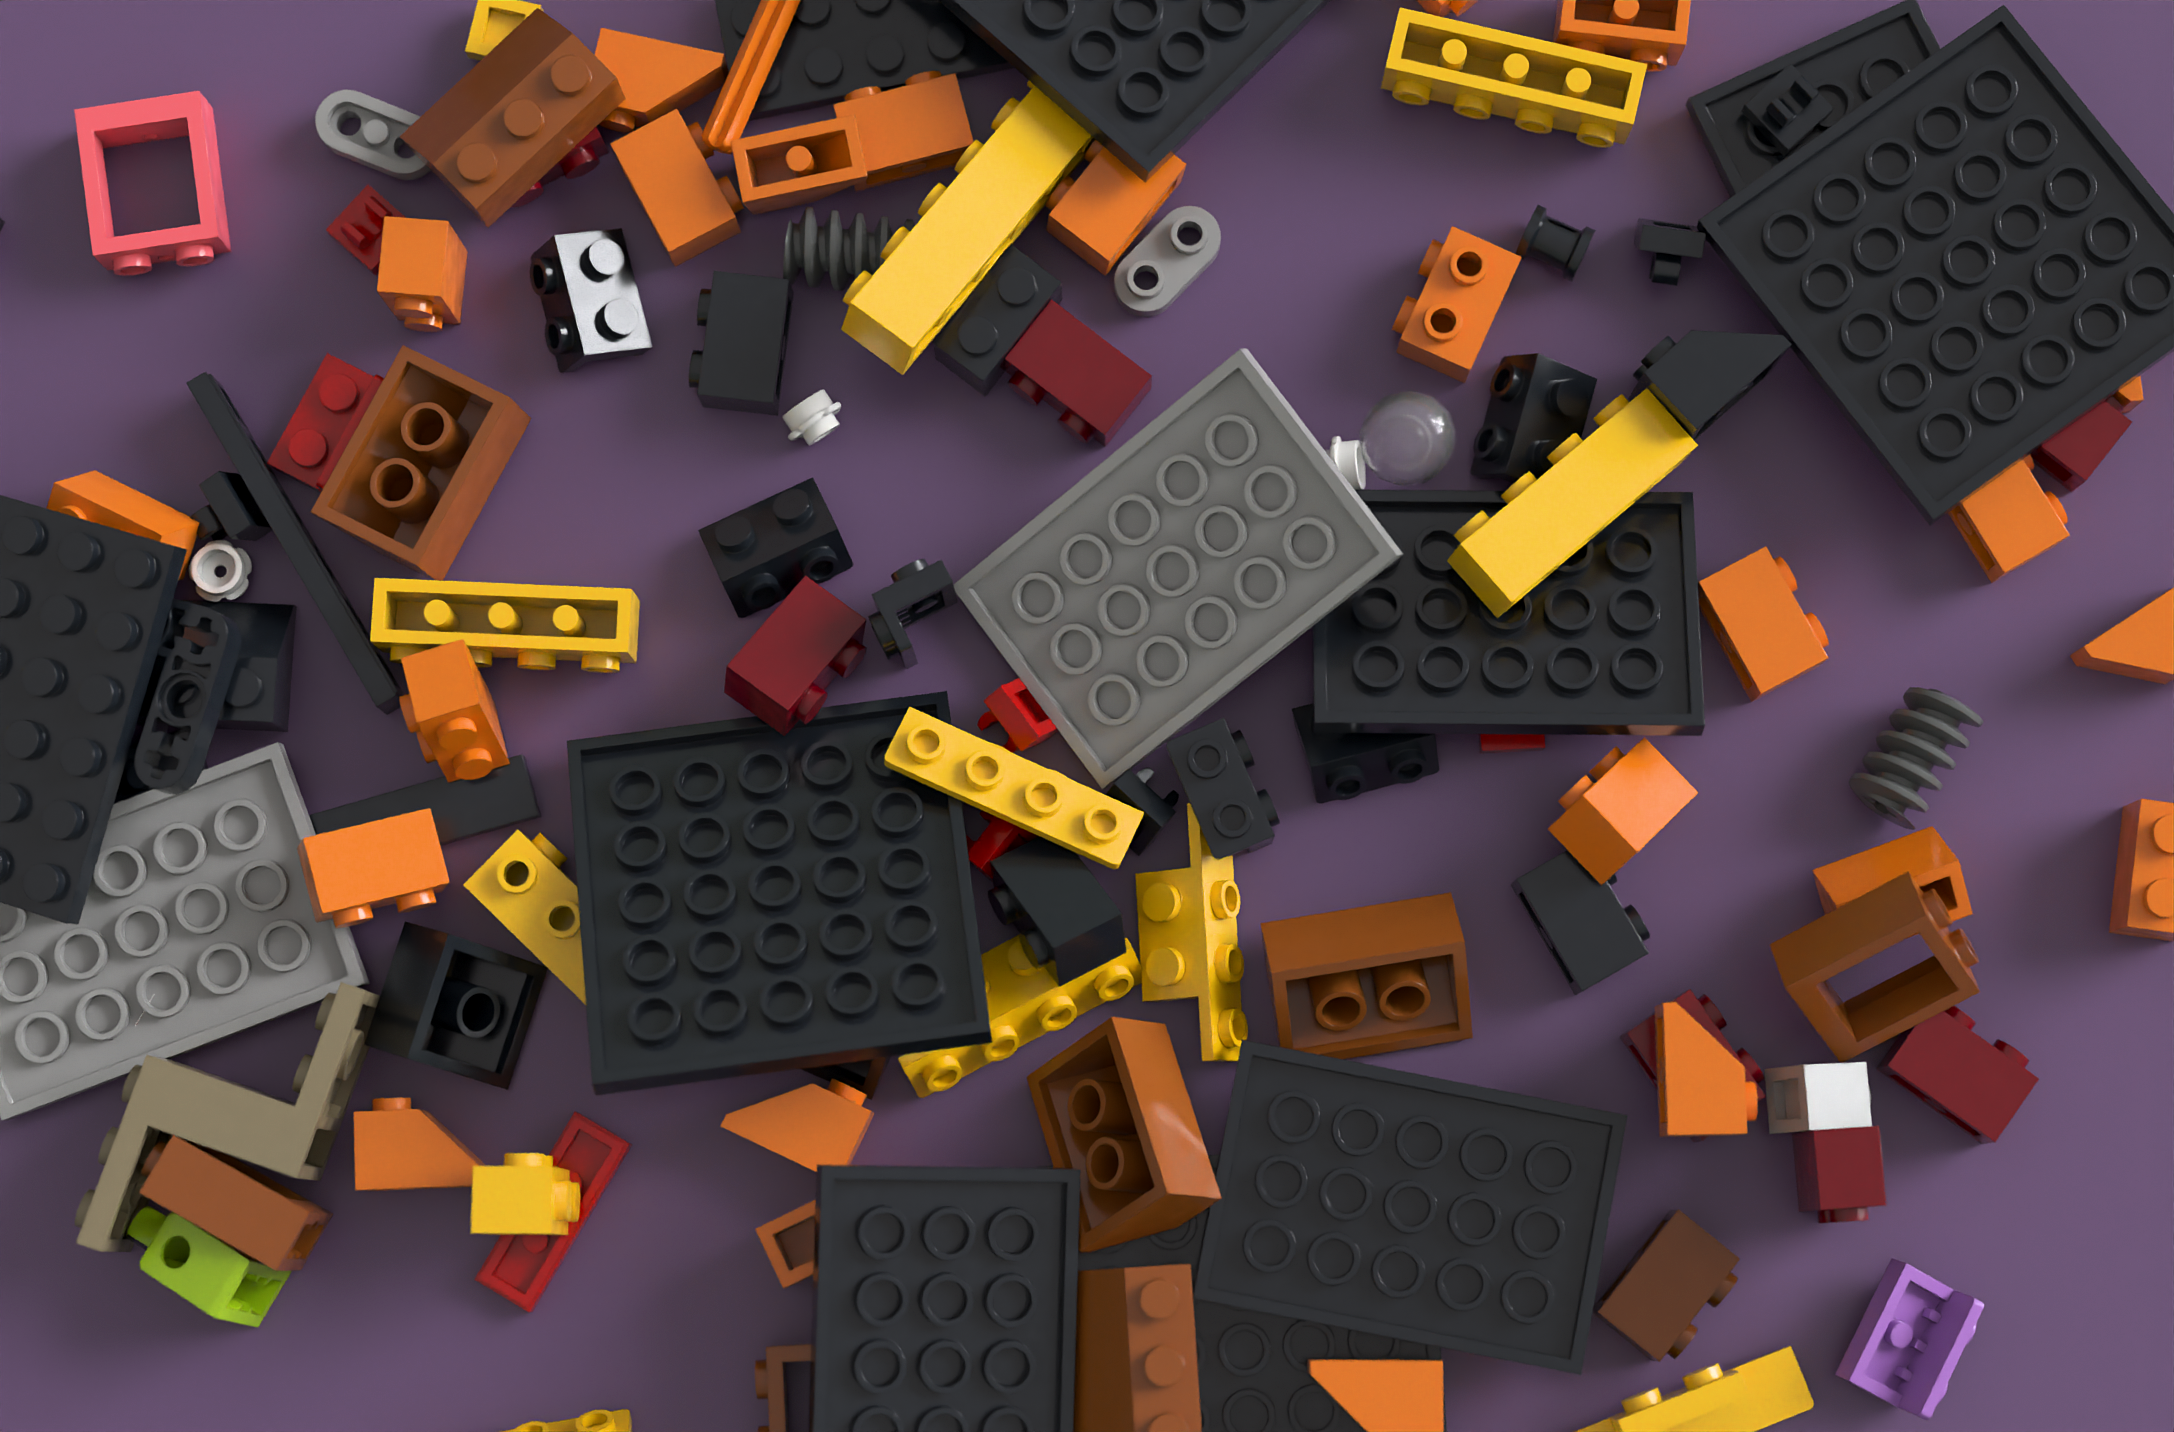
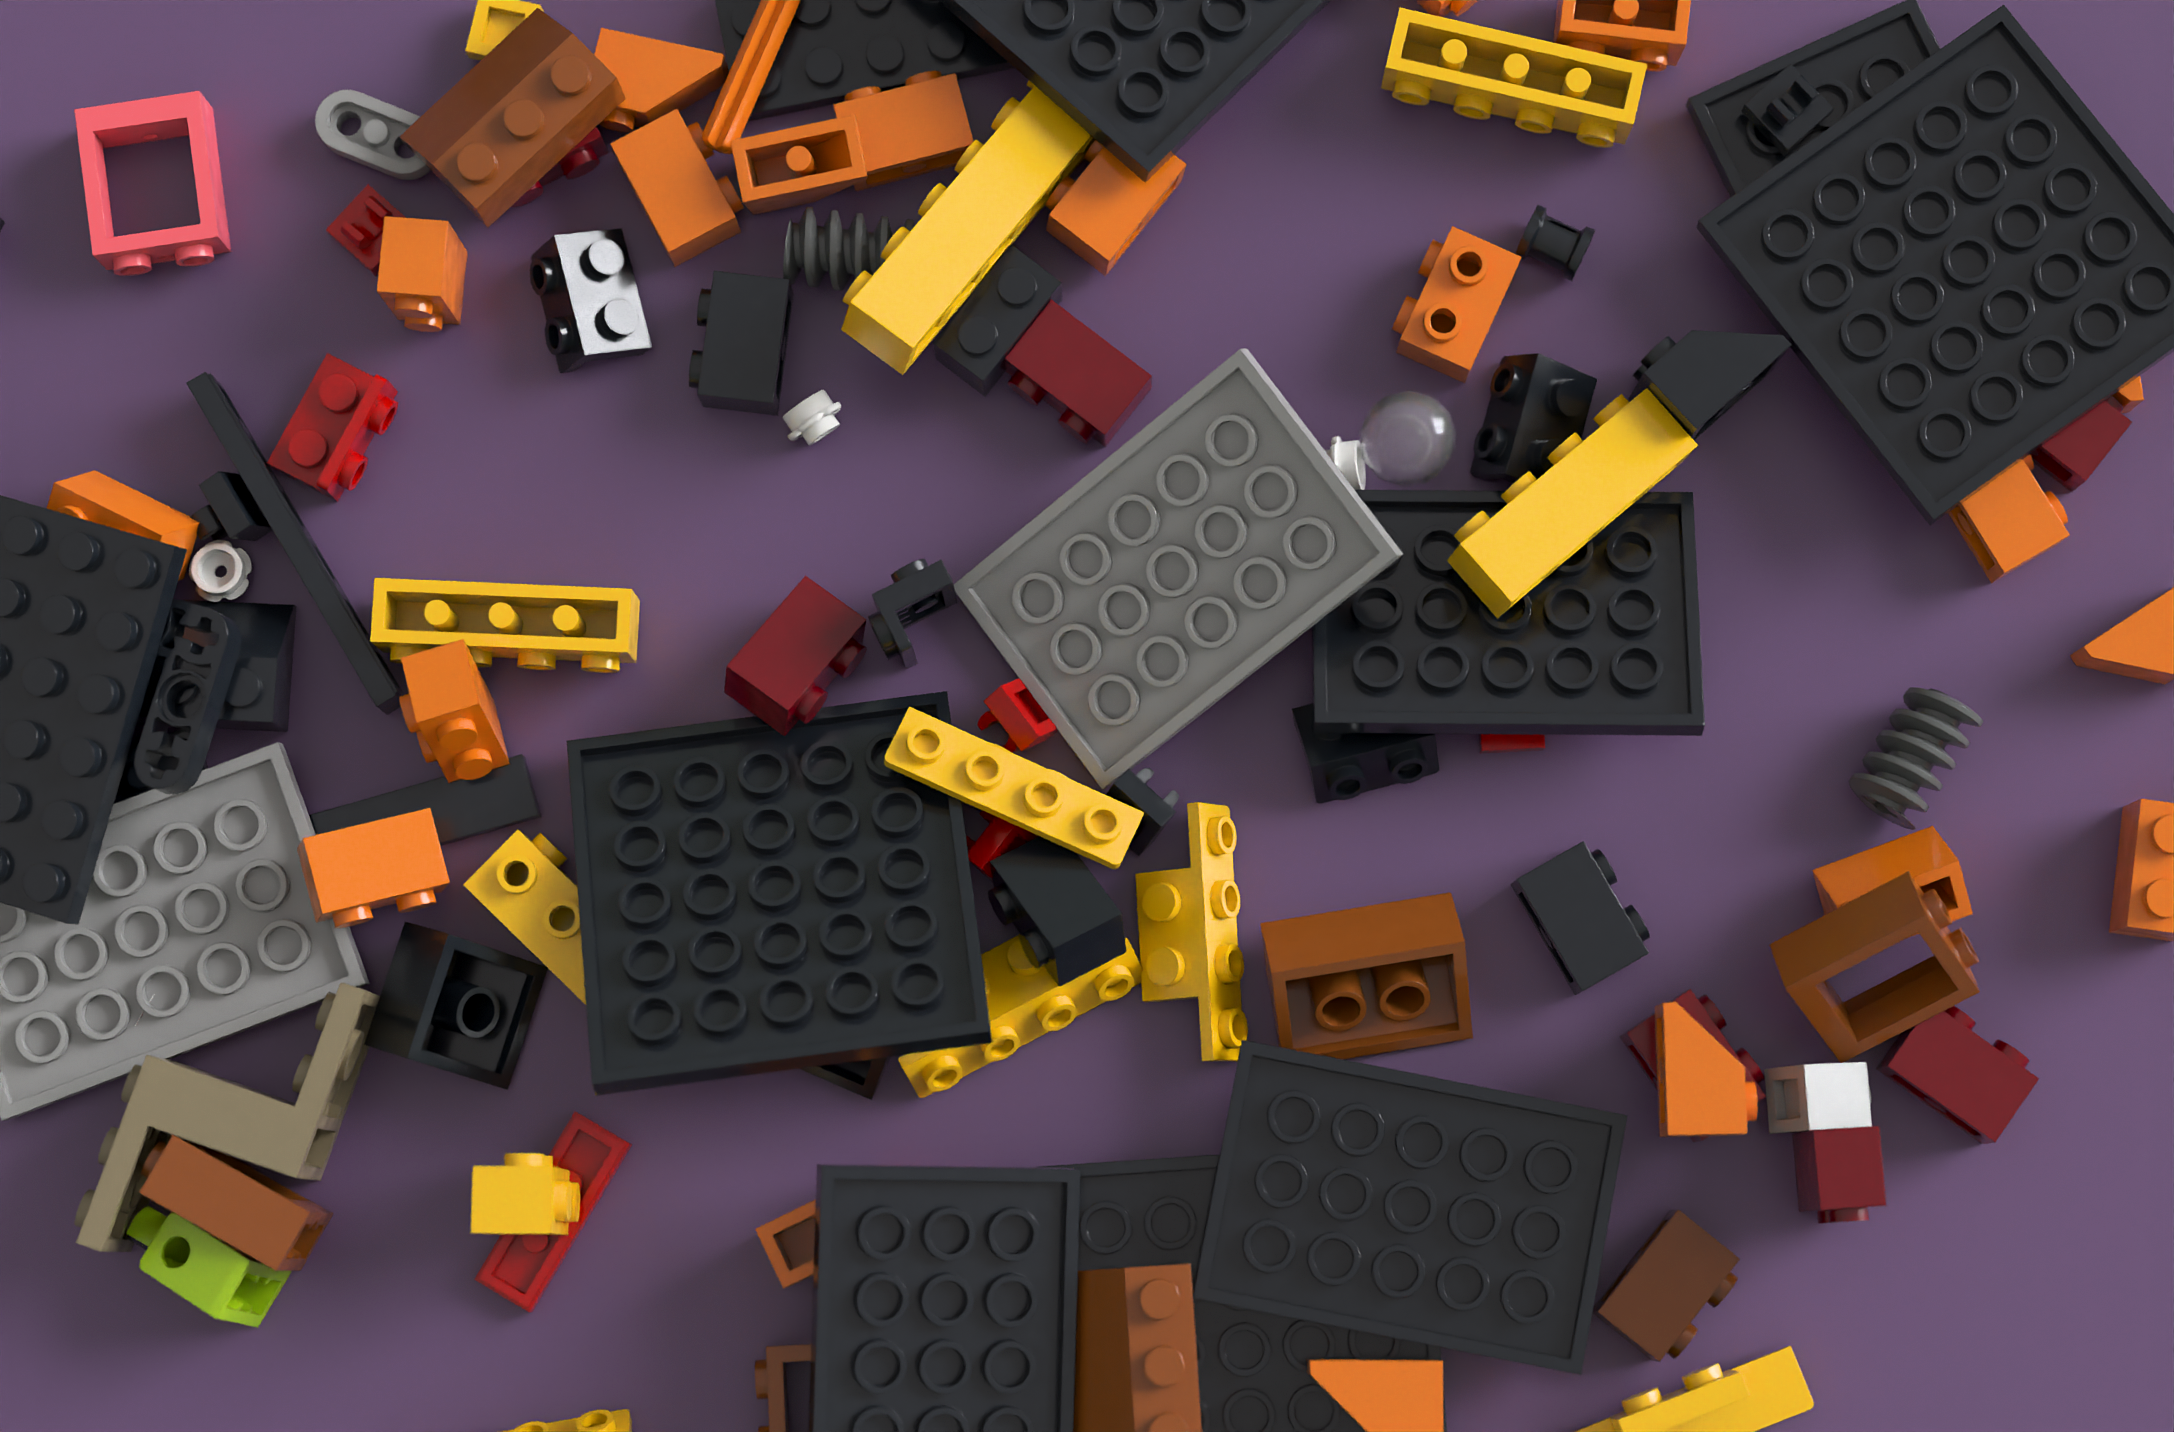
(407, 1150): orange slope -> none
(421, 464): dark orange slope -> none
(774, 545): black bracket -> none
(807, 1124): orange slope -> none
(1128, 1124): dark orange slope -> none
(1168, 260): light grey plate -> none
(1220, 791): black bracket -> none
(1622, 810): orange brick -> none
(1668, 244): black tile -> none
(1761, 623): orange brick -> none
(1910, 1340): medium lavender bracket -> none

